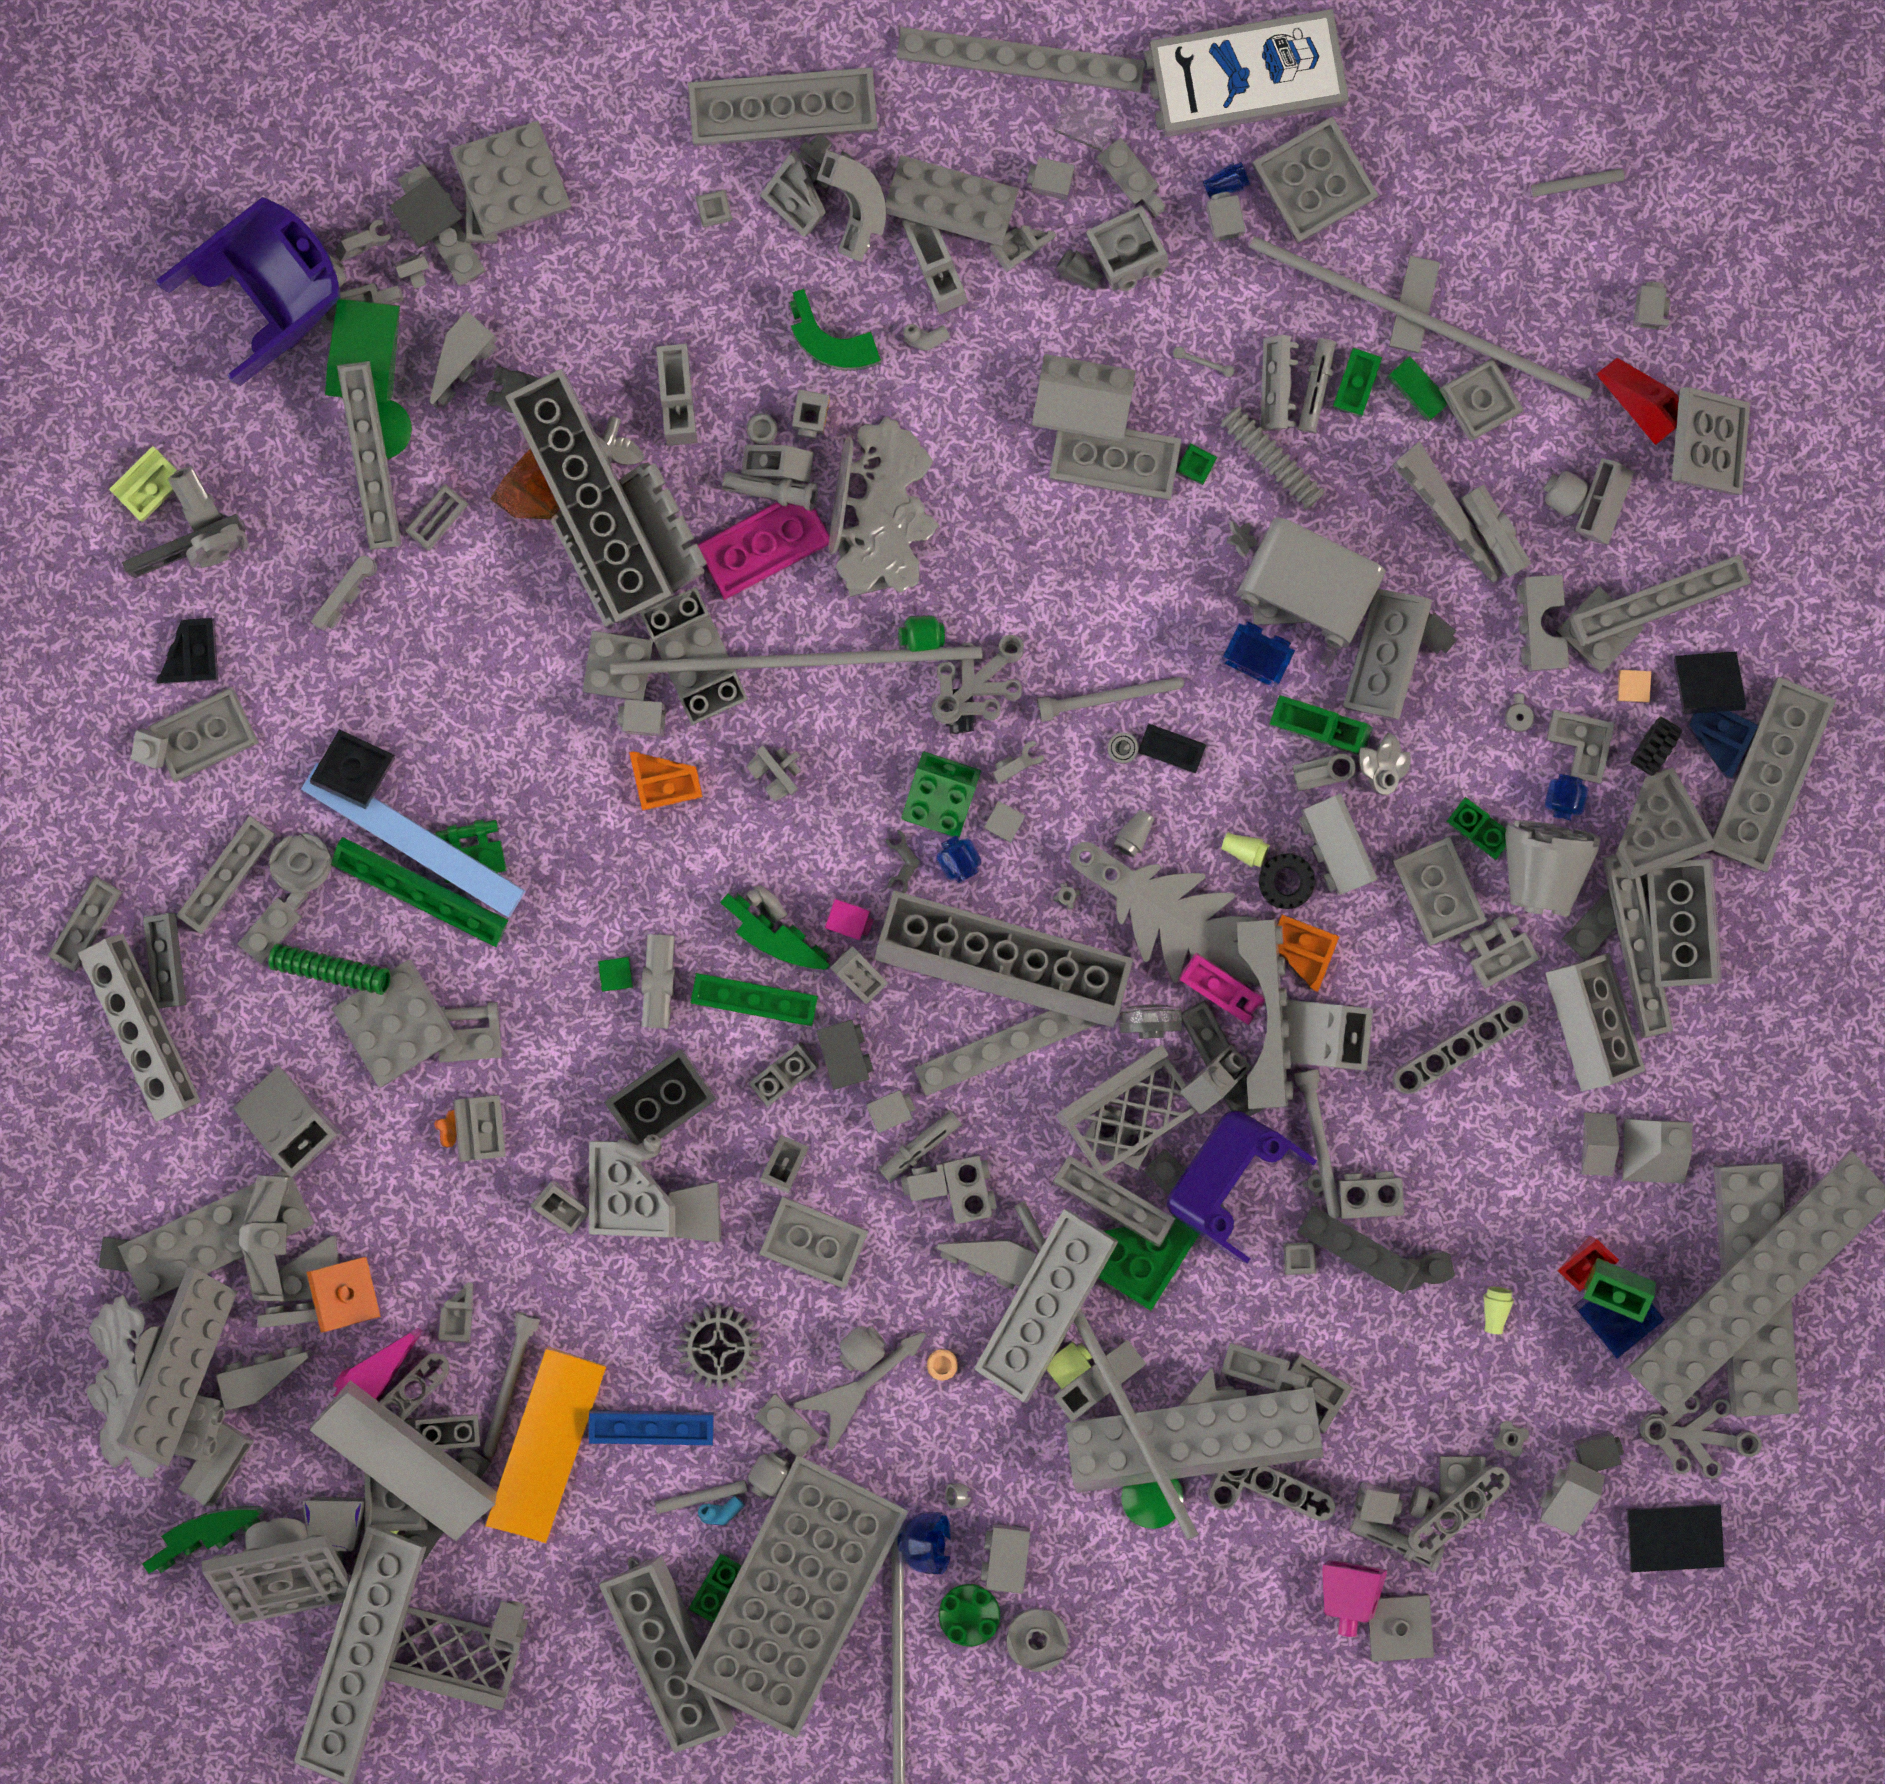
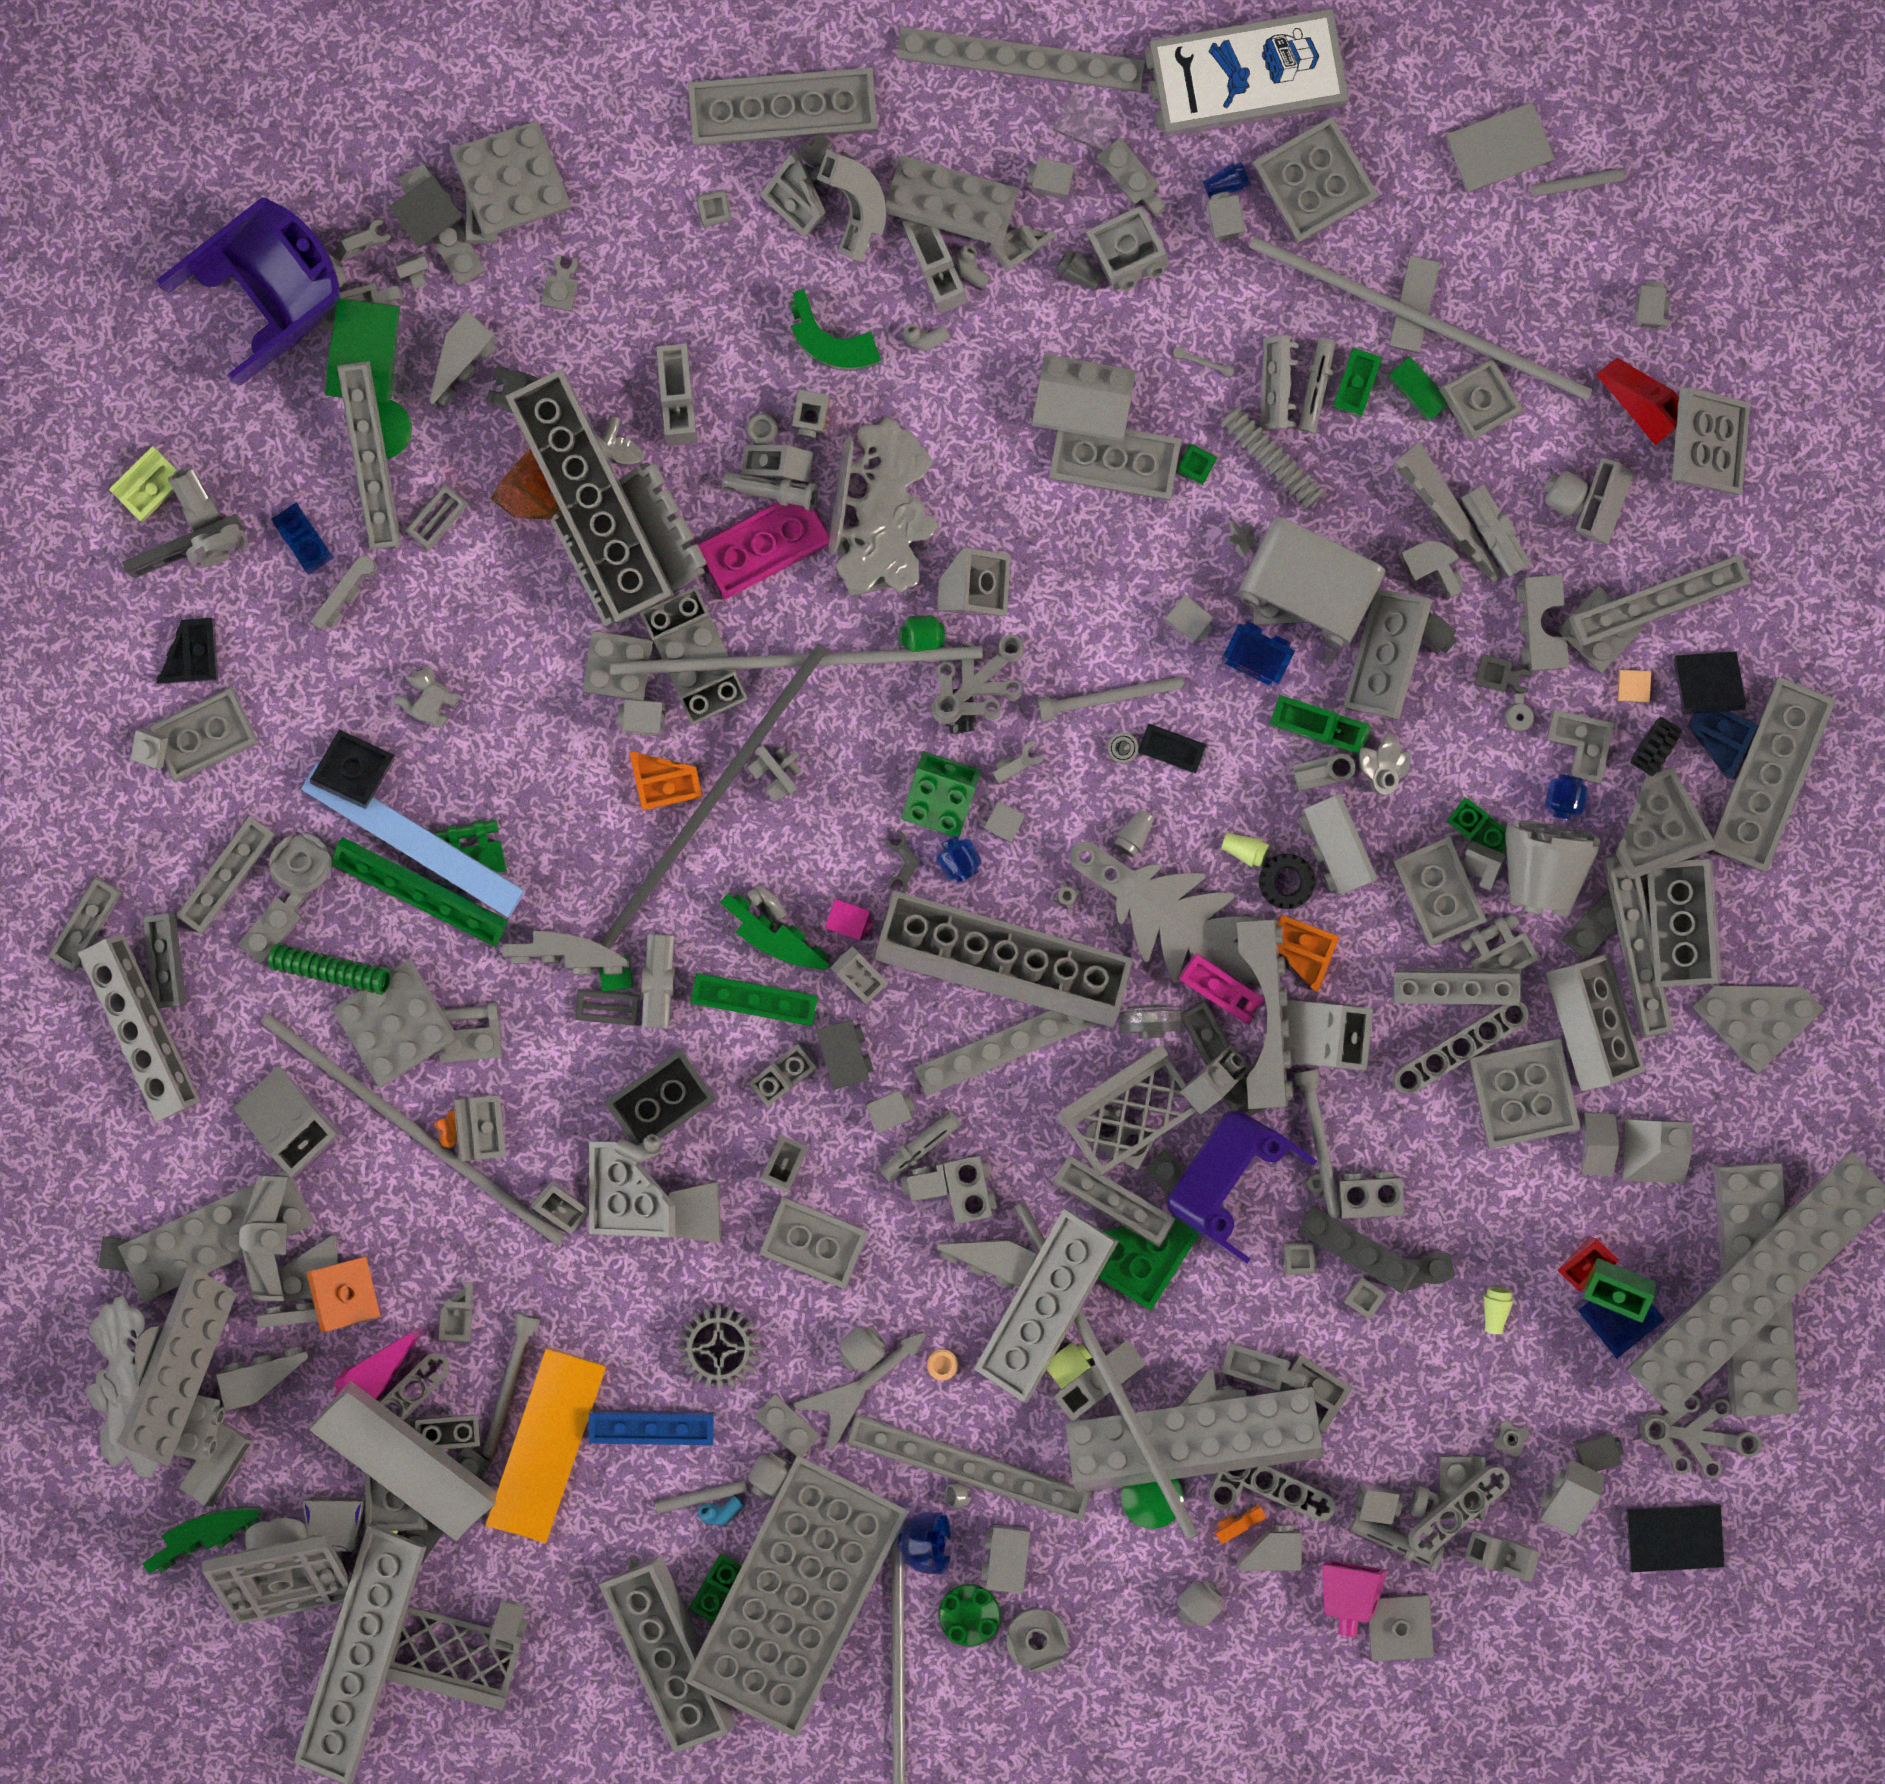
(302, 538): none -> clear blue slope
(412, 1129): none -> light grey piece
(432, 699): none -> light grey animal
(560, 289): none -> light grey plate
(578, 953): none -> light grey slope
(581, 1004): none -> dark grey tile
(713, 796): none -> dark grey piece
(968, 267): none -> light grey arm
(968, 1467): none -> light grey tile
(976, 583): none -> light grey slope
(1189, 620): none -> light grey brick
(1200, 1603): none -> light grey head
(1232, 1526): none -> orange plate
(1274, 1551): none -> light grey slope
(1365, 1297): none -> light grey plate
(1433, 558): none -> light grey brick
(1457, 986): none -> light grey brick
(1483, 863): none -> light grey panel
(1497, 674): none -> dark grey plate
(1500, 147): none -> light grey tile
(1502, 1555): none -> light grey brick
(1524, 1093): none -> light grey plate
(1757, 1018): none -> light grey plate

